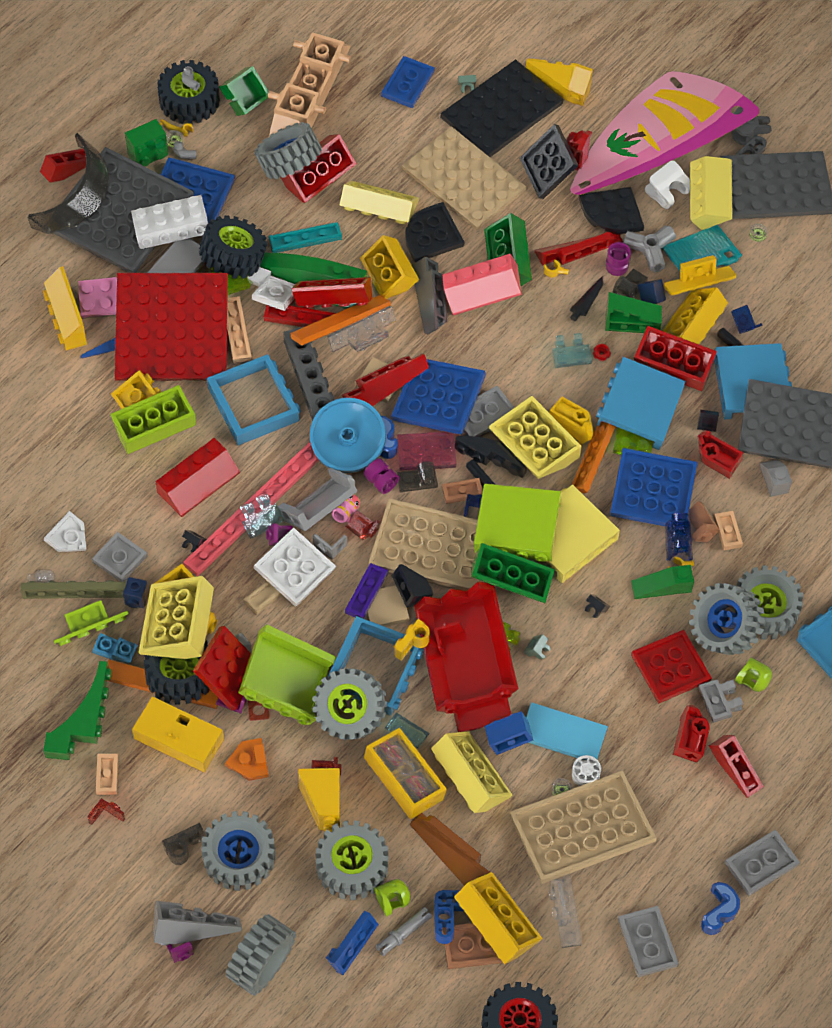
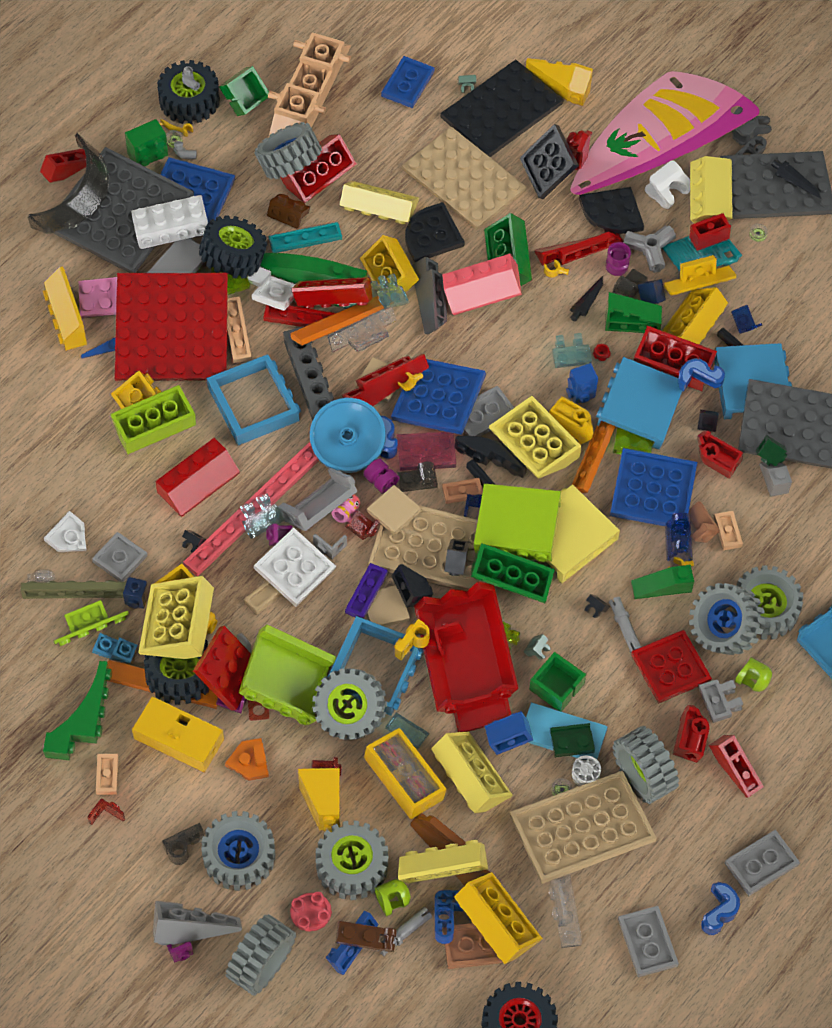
(287, 210): none -> reddish brown bracket
(310, 911): none -> coral dish
(365, 936): none -> reddish brown plate
(390, 293): none -> clear light blue plate
(394, 510): none -> tan tile
(411, 382): none -> yellow piece
(443, 862): none -> light yellow slope
(456, 557): none -> black slope
(557, 681): none -> green piece
(572, 740): none -> dark green plate
(582, 384): none -> blue brick
(622, 617): none -> light grey pin
(646, 764): none -> light grey wheel
(700, 370): none -> blue animal
(710, 231): none -> red brick
(771, 451): none -> dark green brick
(791, 175): none -> black bar

